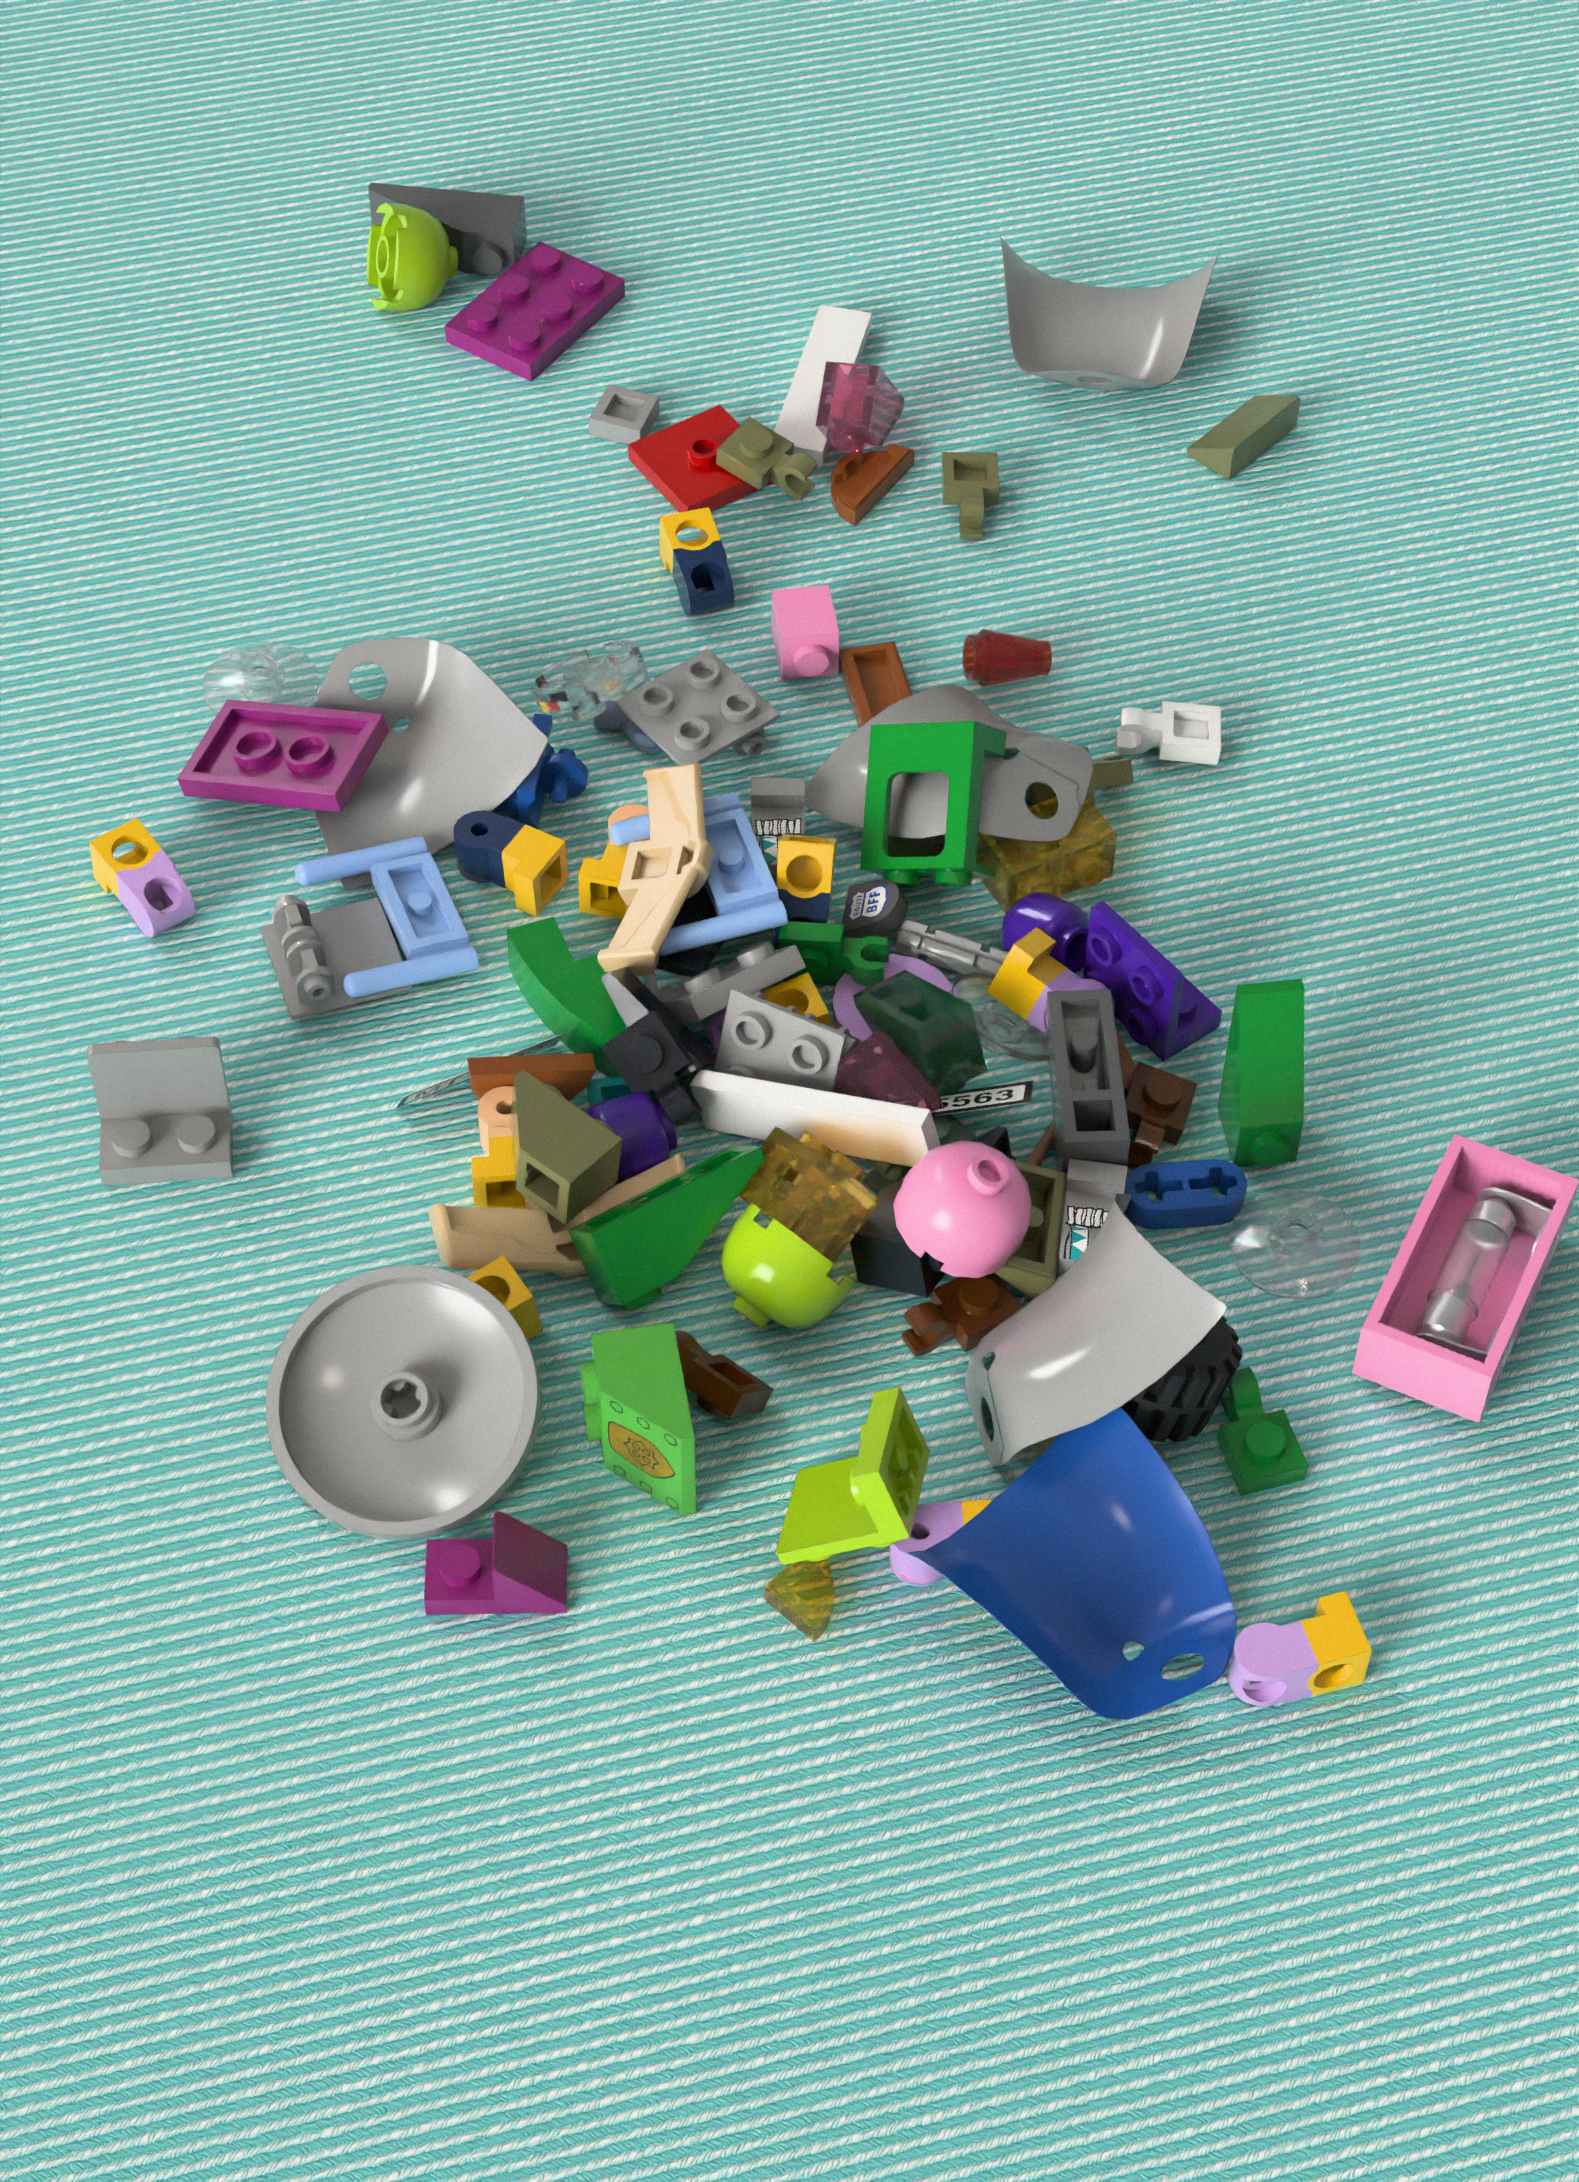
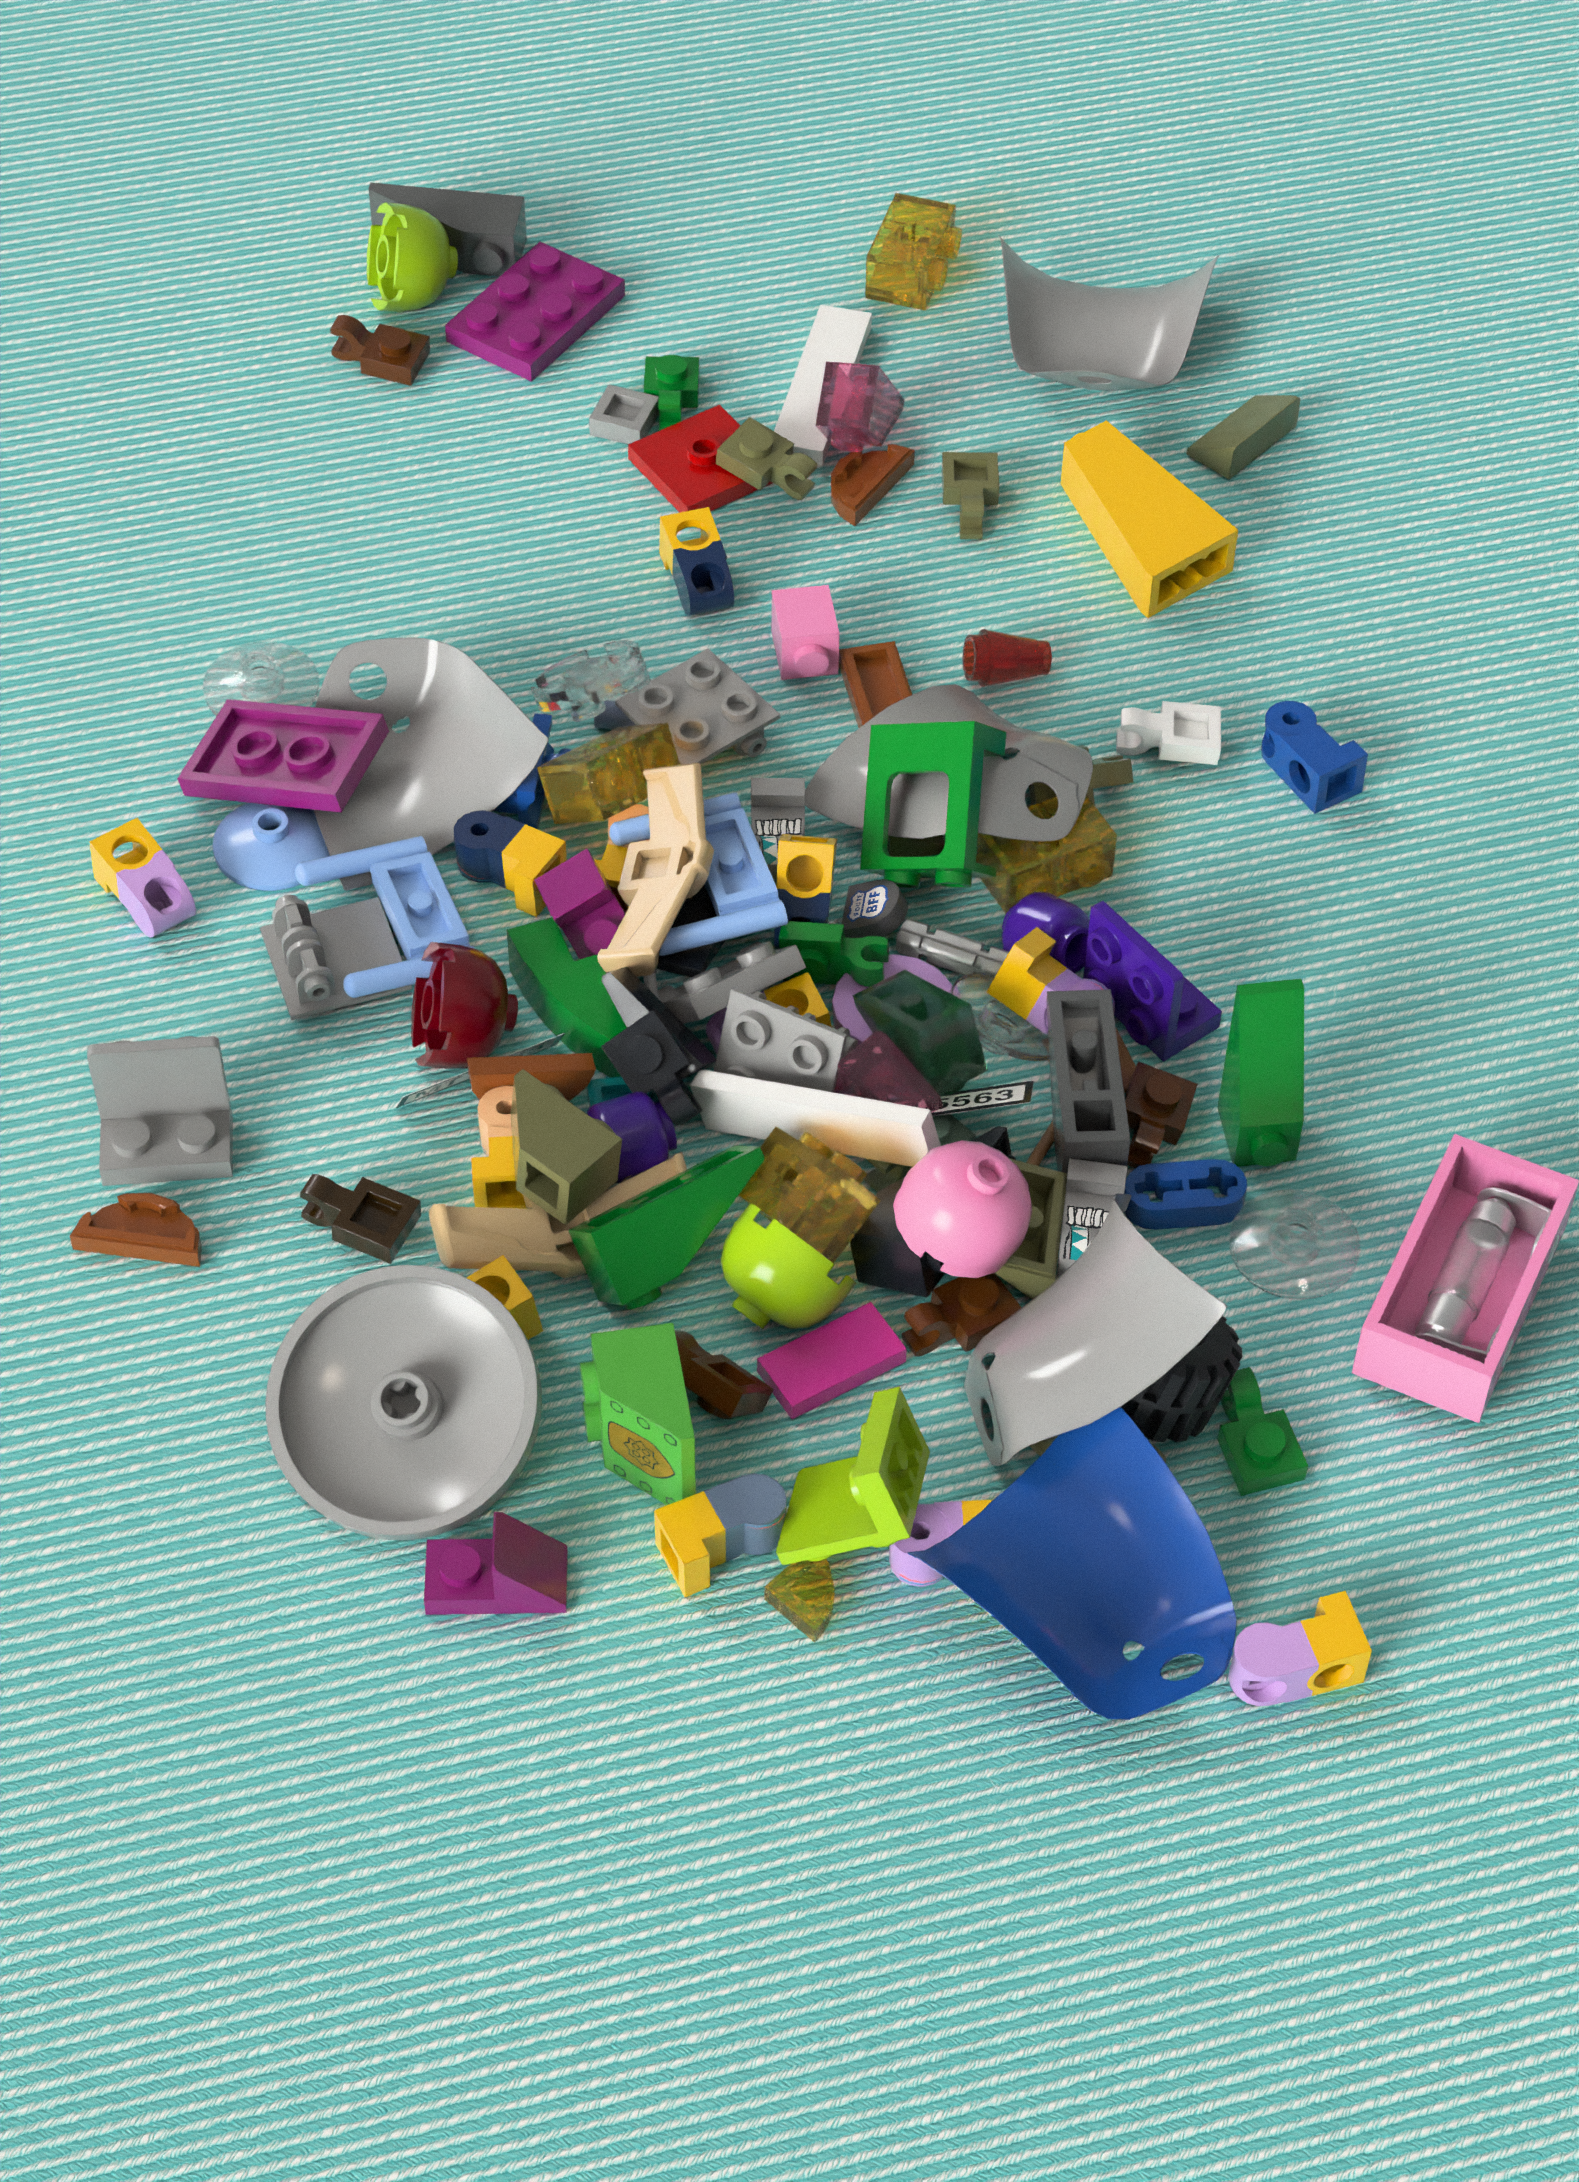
(140, 1228): none -> dark orange tile
(265, 843): none -> light blue dish
(365, 1219): none -> dark brown plate
(385, 354): none -> reddish brown plate
(460, 1006): none -> dark red cylinder
(582, 903): none -> magenta slope
(606, 773): none -> clear yellow brick
(676, 384): none -> green plate
(718, 1527): none -> leg
(831, 1360): none -> dark pink tile
(912, 251): none -> clear yellow brick
(1145, 519): none -> yellow slope
(1310, 758): none -> blue leg

